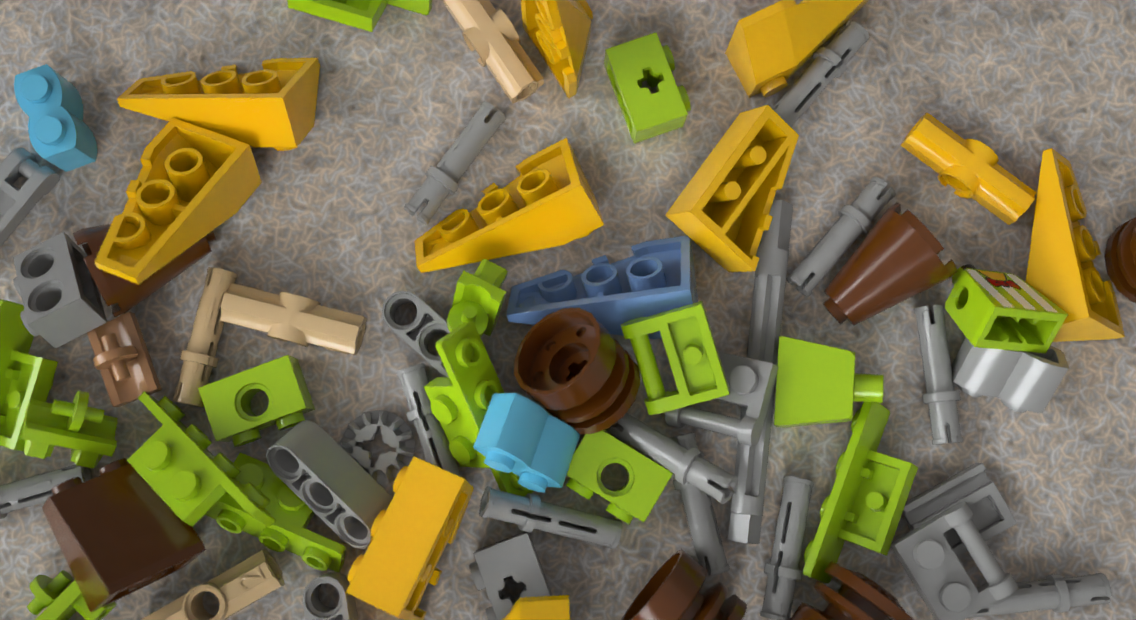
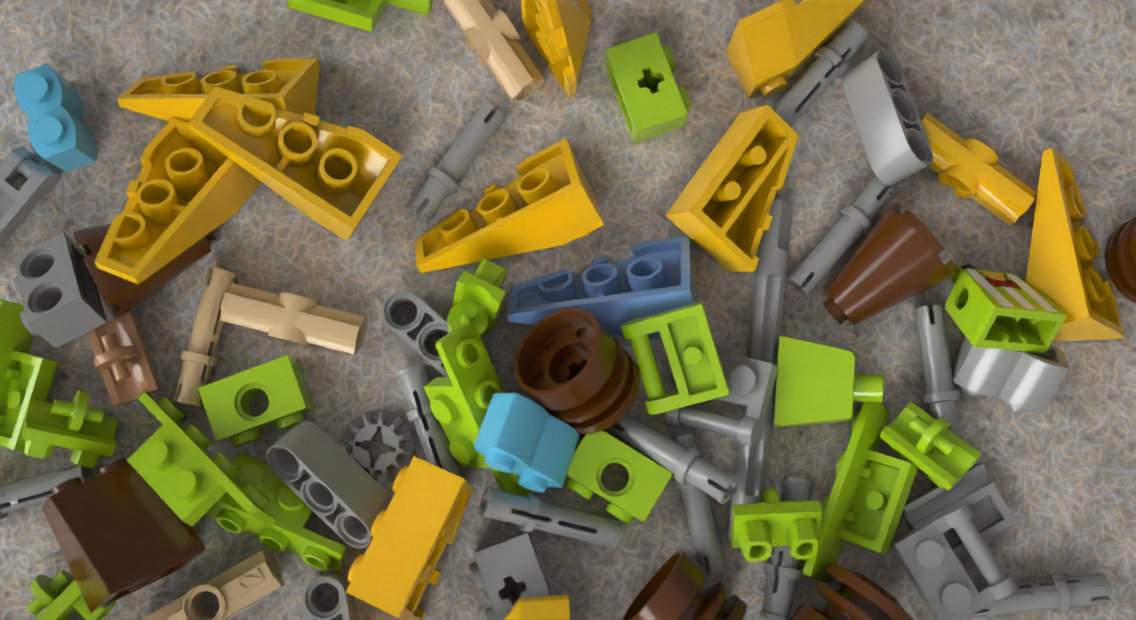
(310, 163): none -> yellow wedge
(776, 523): none -> lime hips
(887, 118): none -> light grey beam
(930, 446): none -> lime hips

